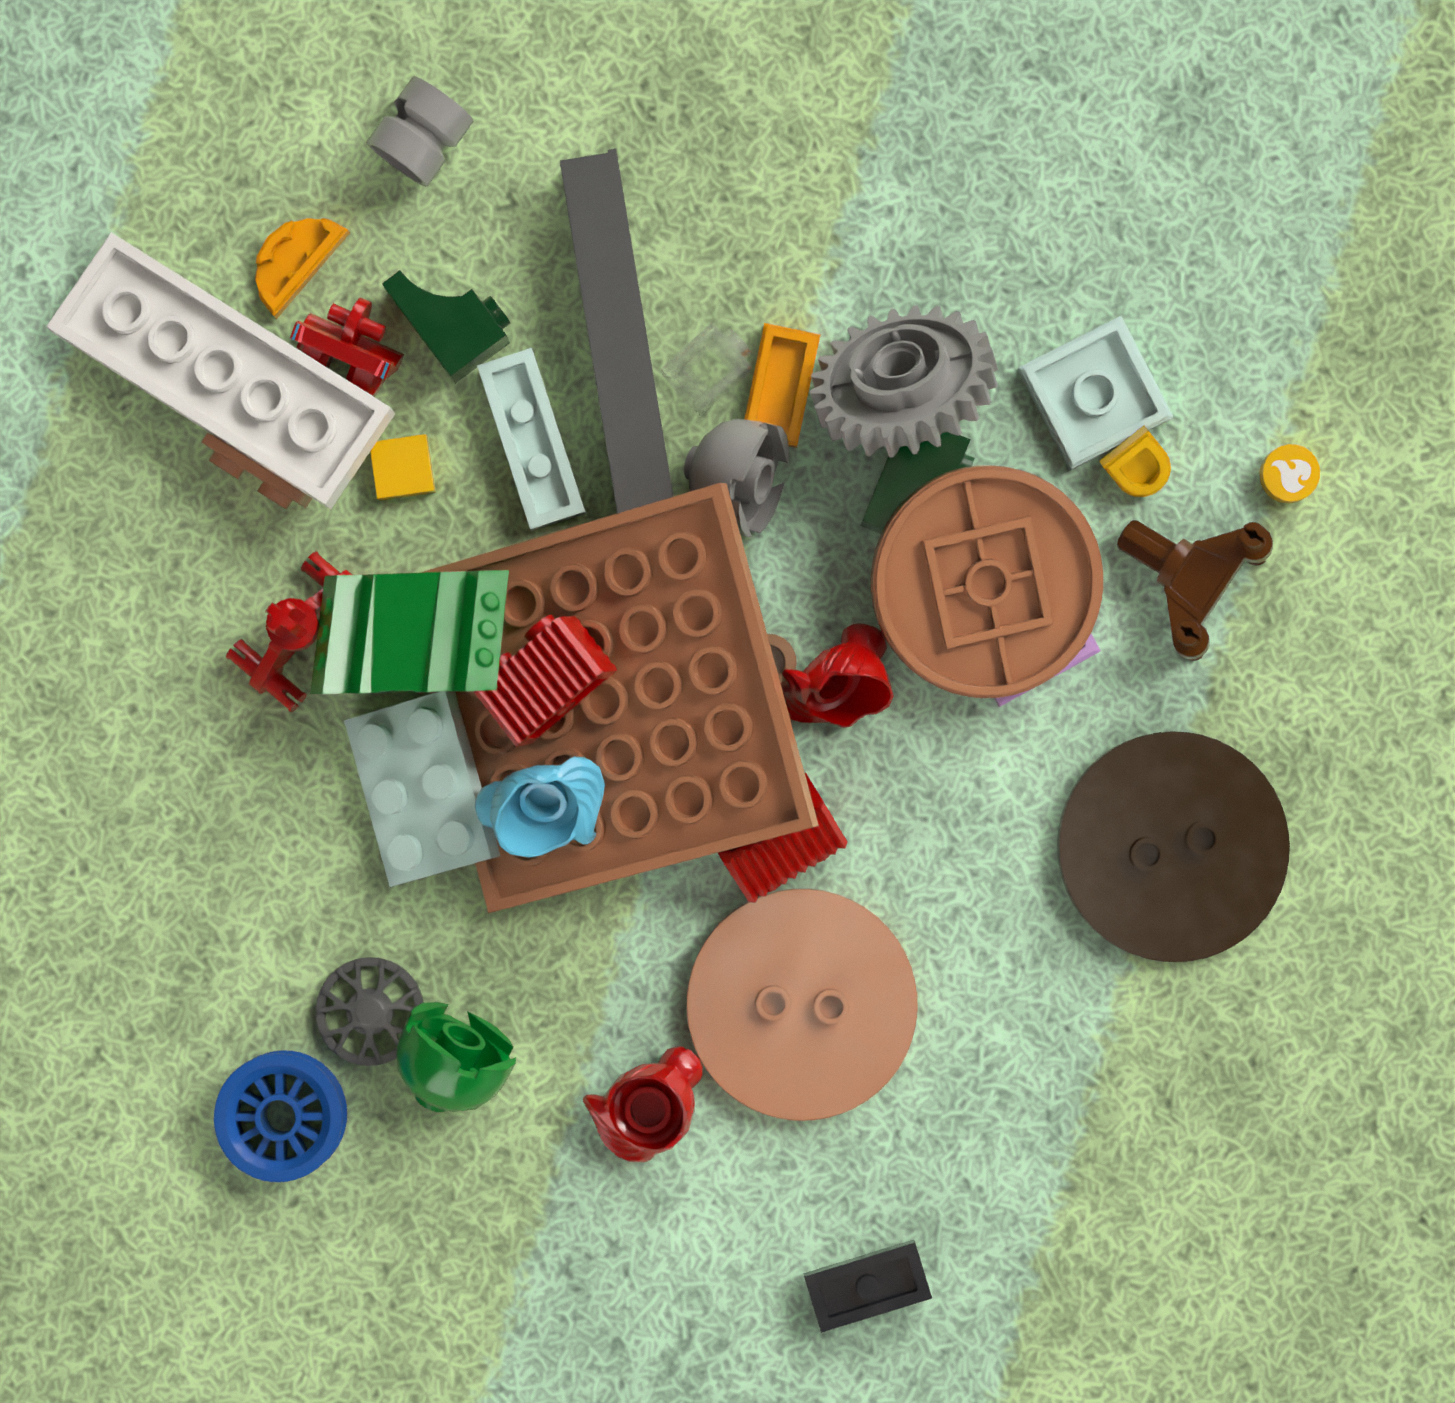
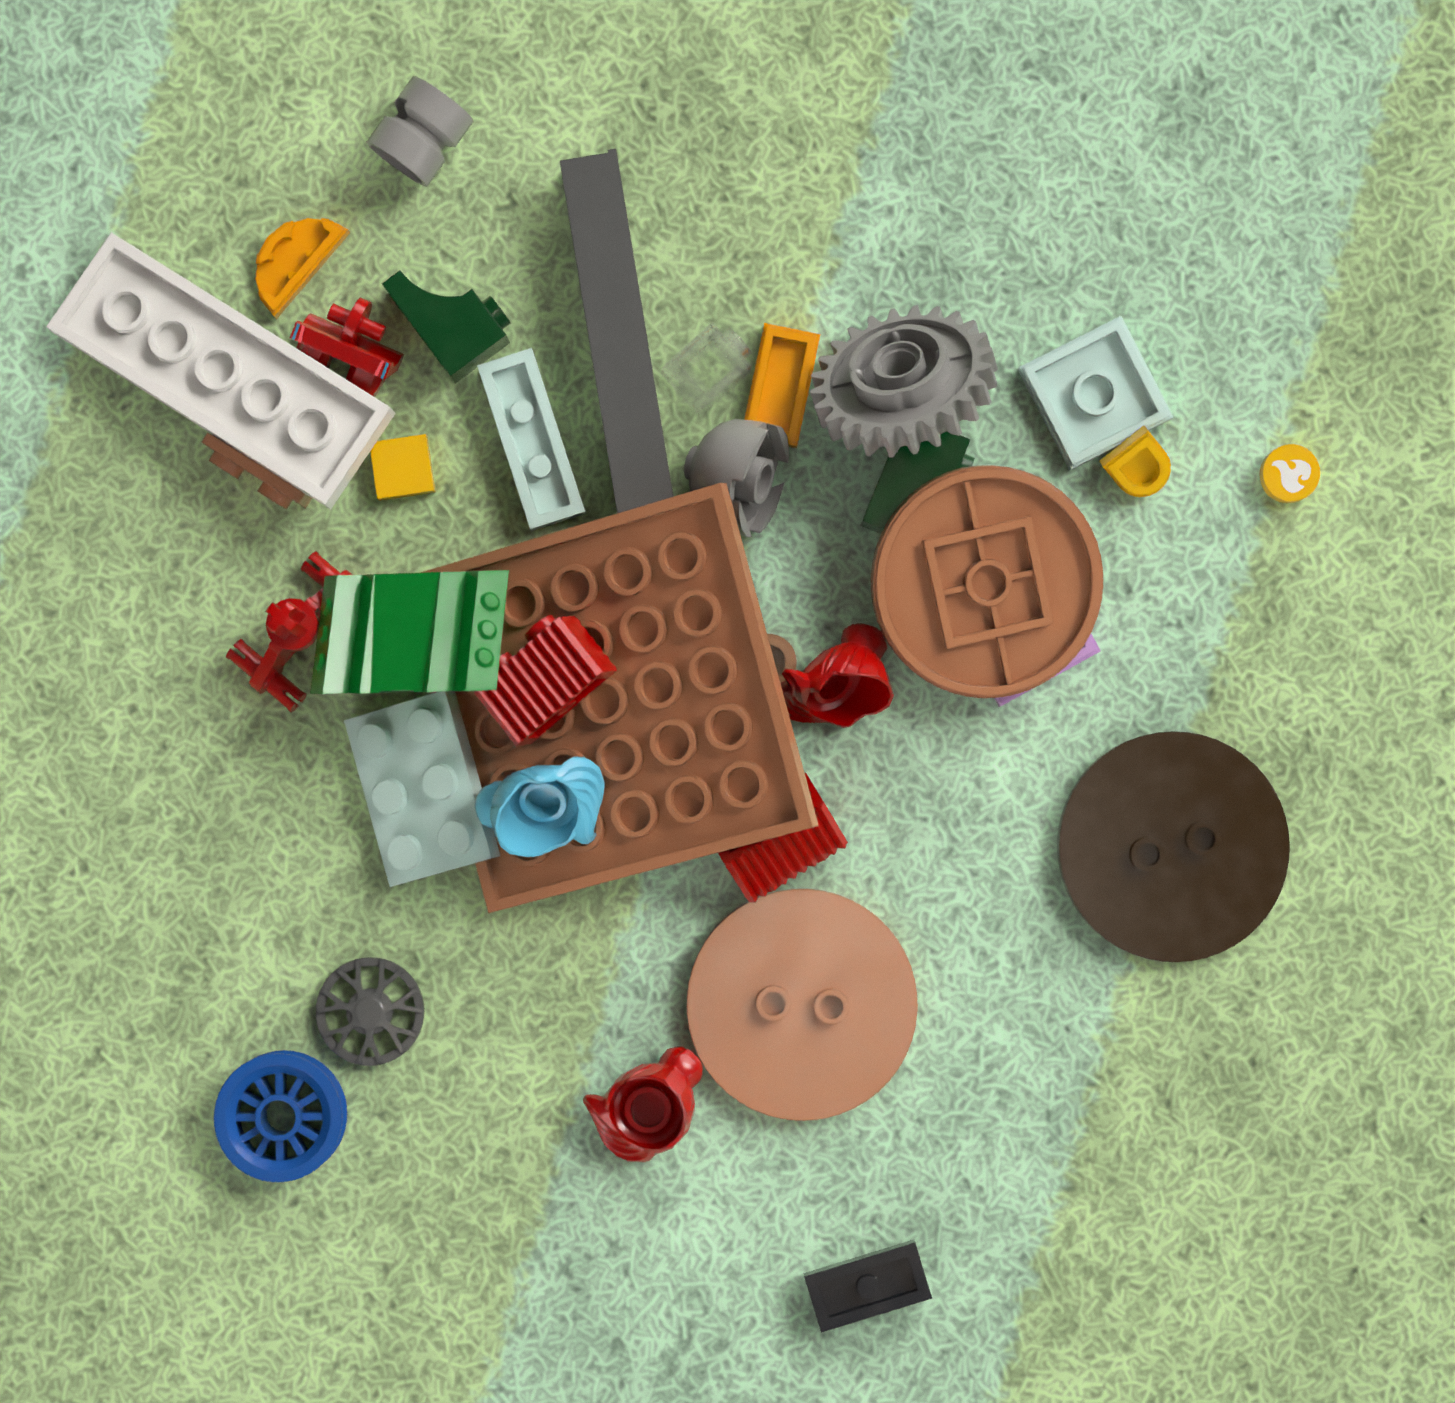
(451, 1062): green cylinder -> none
(1195, 574): reddish brown axle -> none

